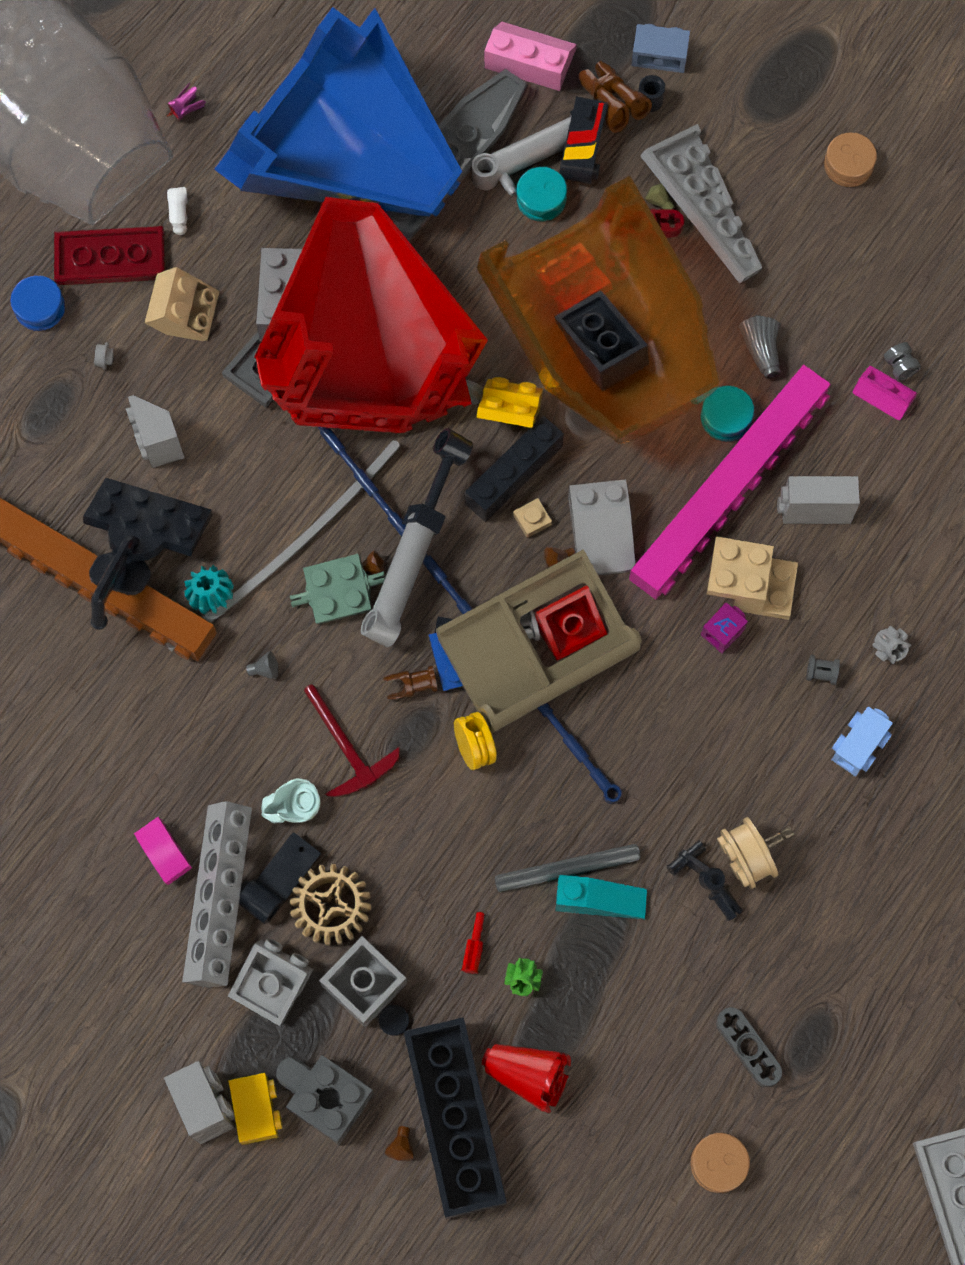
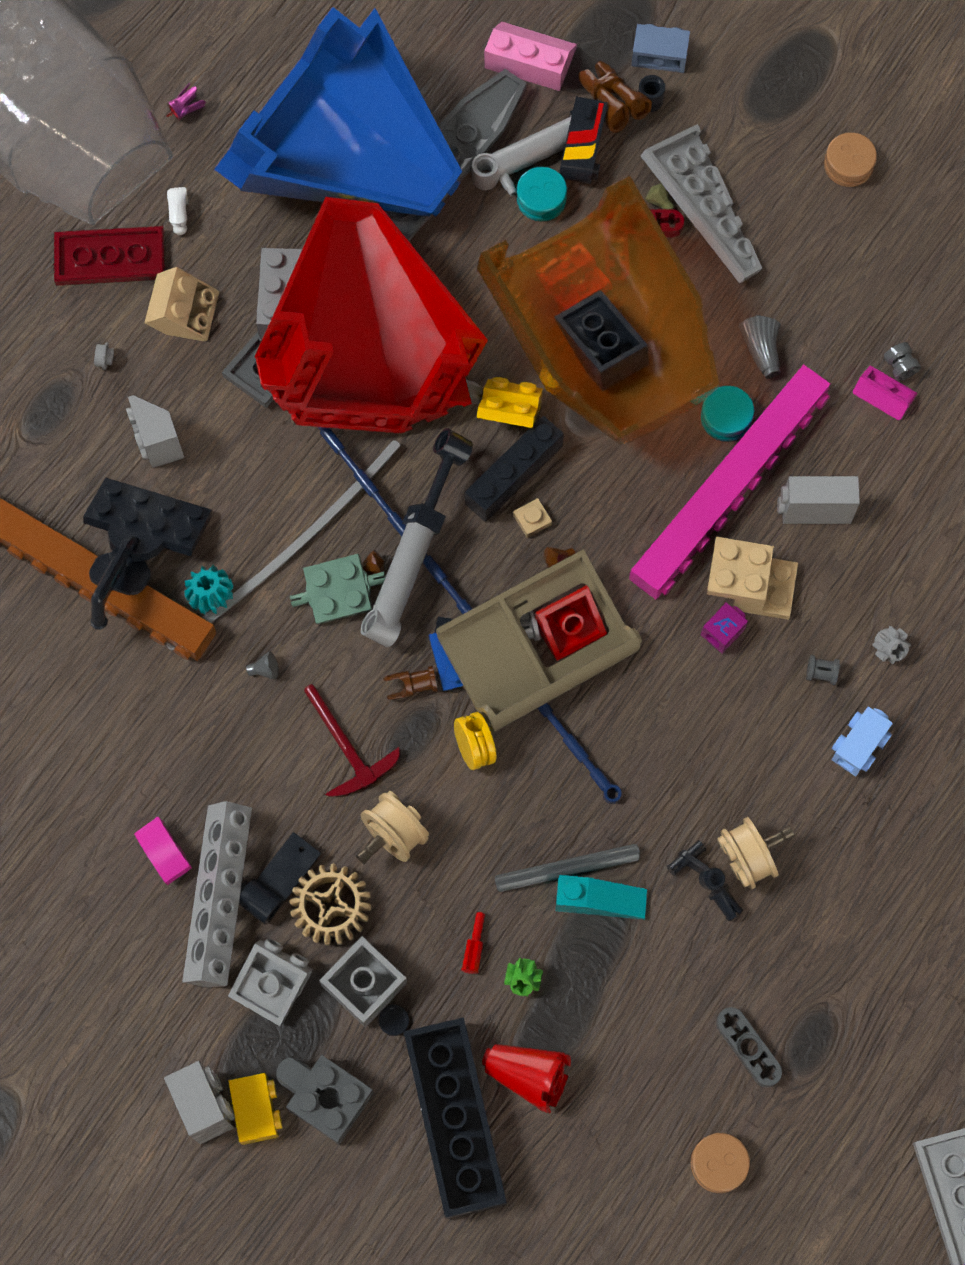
(37, 303): blue head -> none
(292, 802): light aqua hair -> none
(392, 828): none -> tan wheel
(400, 1148): reddish brown rock -> none
(603, 525): light grey slope -> none

